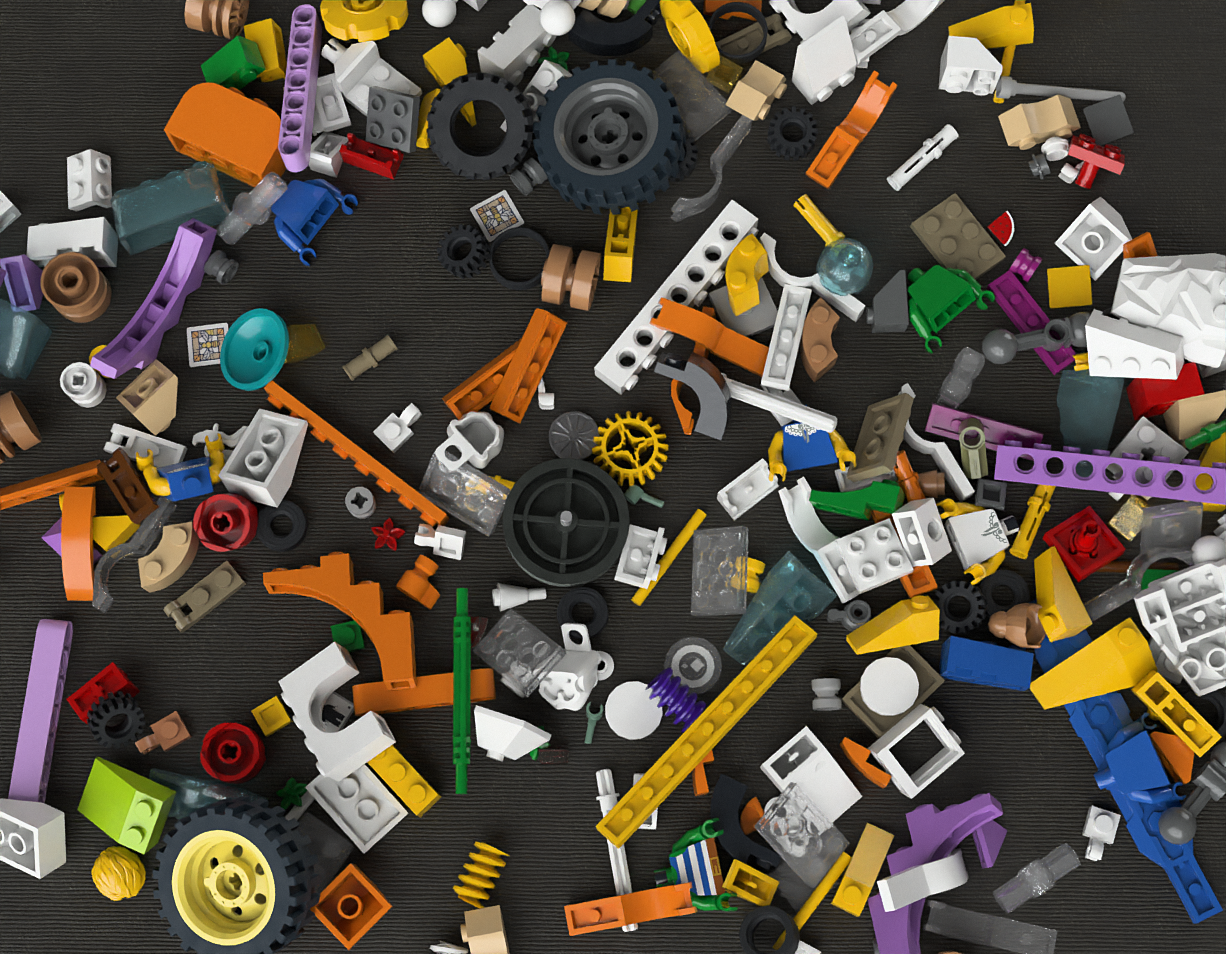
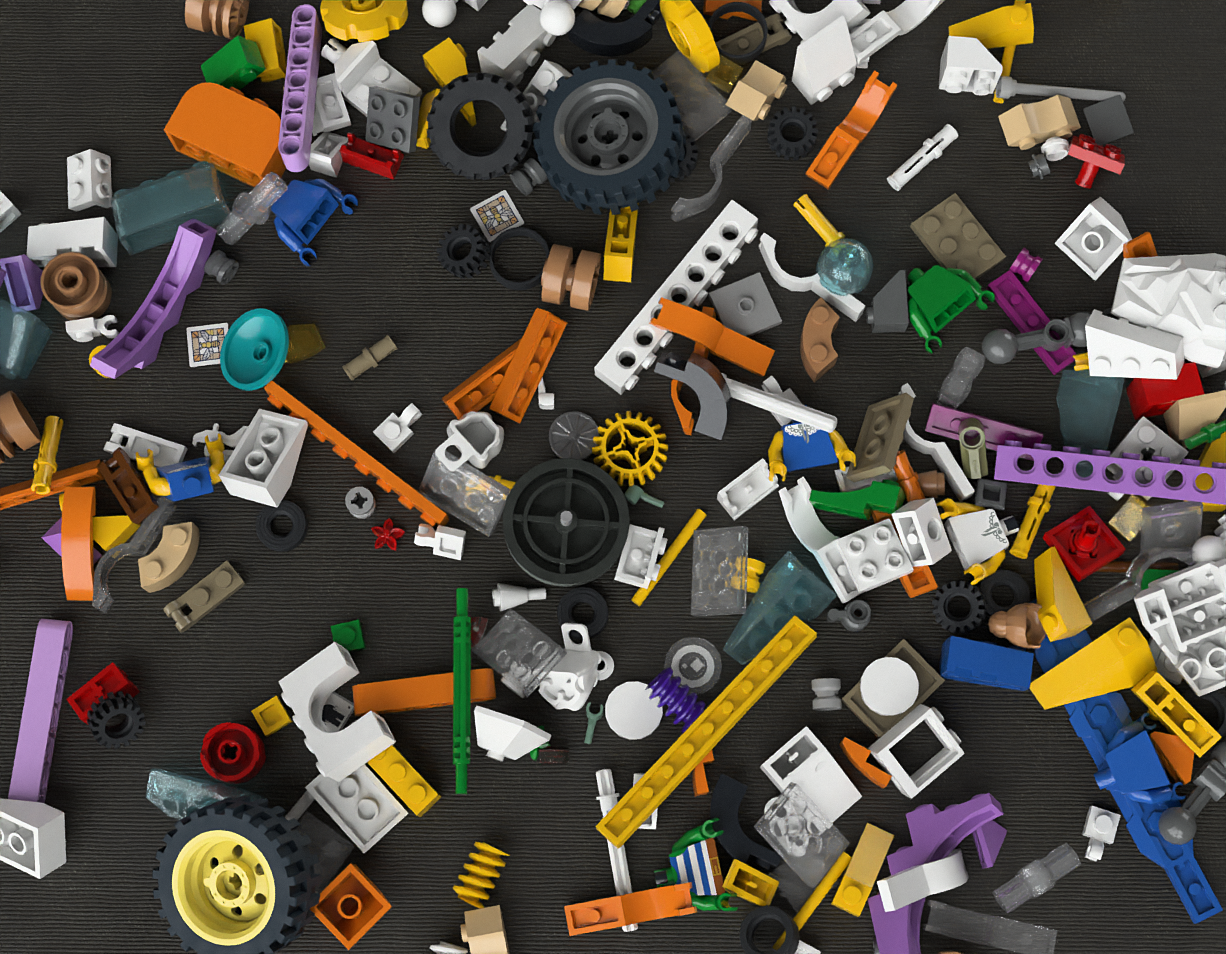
(46, 464): none -> yellow pin
(83, 384): white wheel -> none
(87, 328): none -> white plate
(118, 873): yellow hair -> none
(126, 805): lime slope -> none
(152, 397): tan slope -> none
(167, 733): nougat plate -> none
(215, 533): red brick -> none
(292, 793): green plant -> none
(364, 603): orange arch -> none
(416, 585): orange piece -> none
(560, 58): green plant -> none
(743, 271): yellow brick -> none
(750, 816): orange tile -> none
(786, 337): white plate -> none
(900, 625): yellow slope -> none
(1002, 229): red tile -> none
(1069, 173): white hand -> none
(1069, 286): yellow sticker -> none

